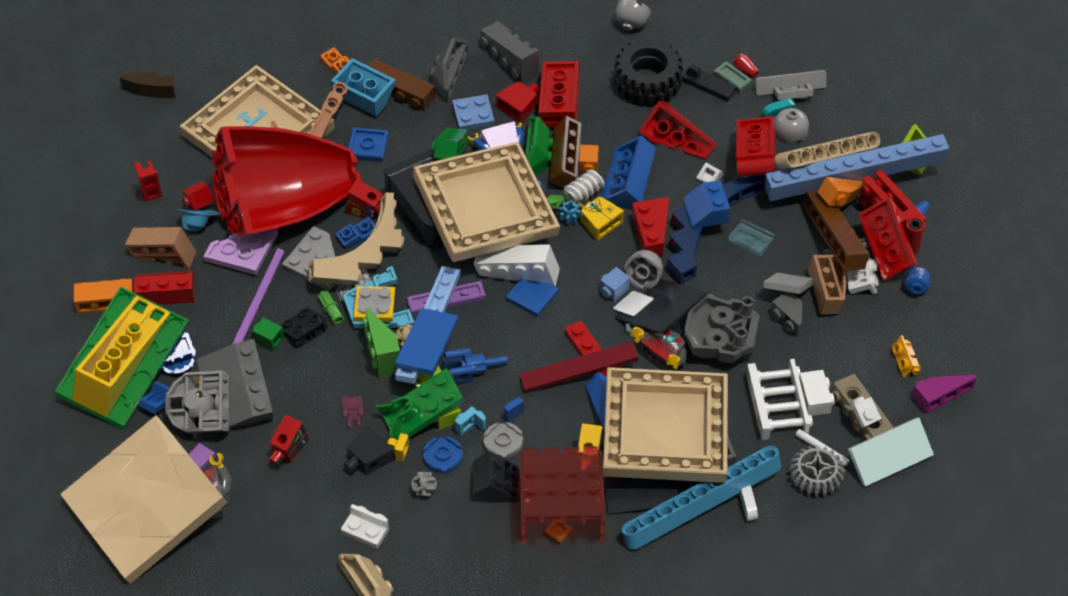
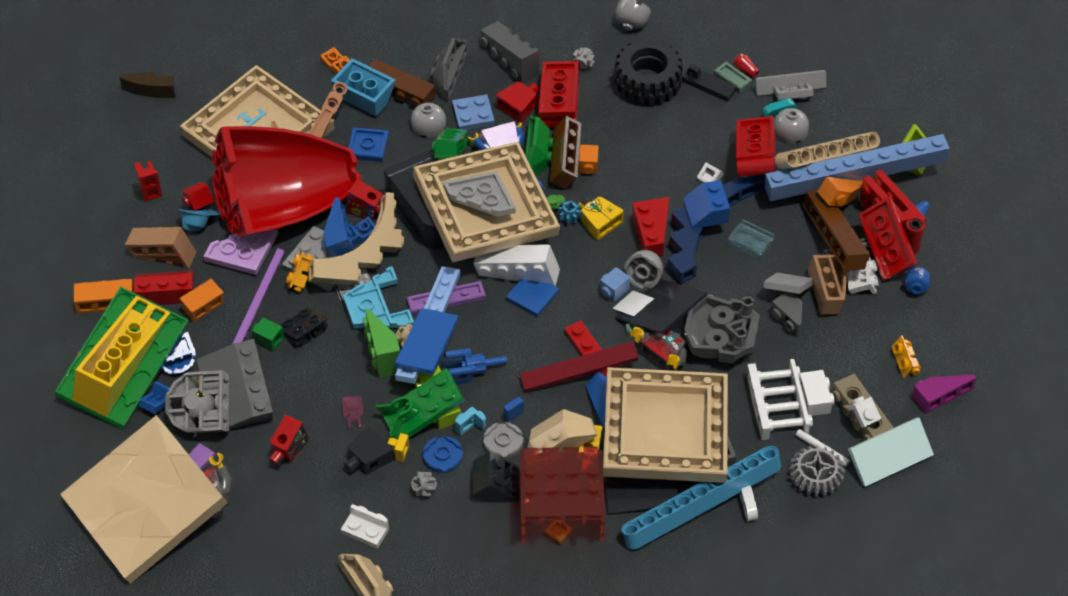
(202, 300): none -> orange hinge
(296, 277): none -> light orange hinge
(331, 307): bright green axle -> none
(337, 231): none -> blue slope
(377, 299): light grey piece -> none
(428, 120): none -> light grey cylinder
(482, 193): none -> light grey plate
(561, 431): none -> tan wedge
(584, 56): none -> light grey gear
(584, 187): white piece -> none
(629, 173): blue slope -> none
(674, 130): red wedge -> none

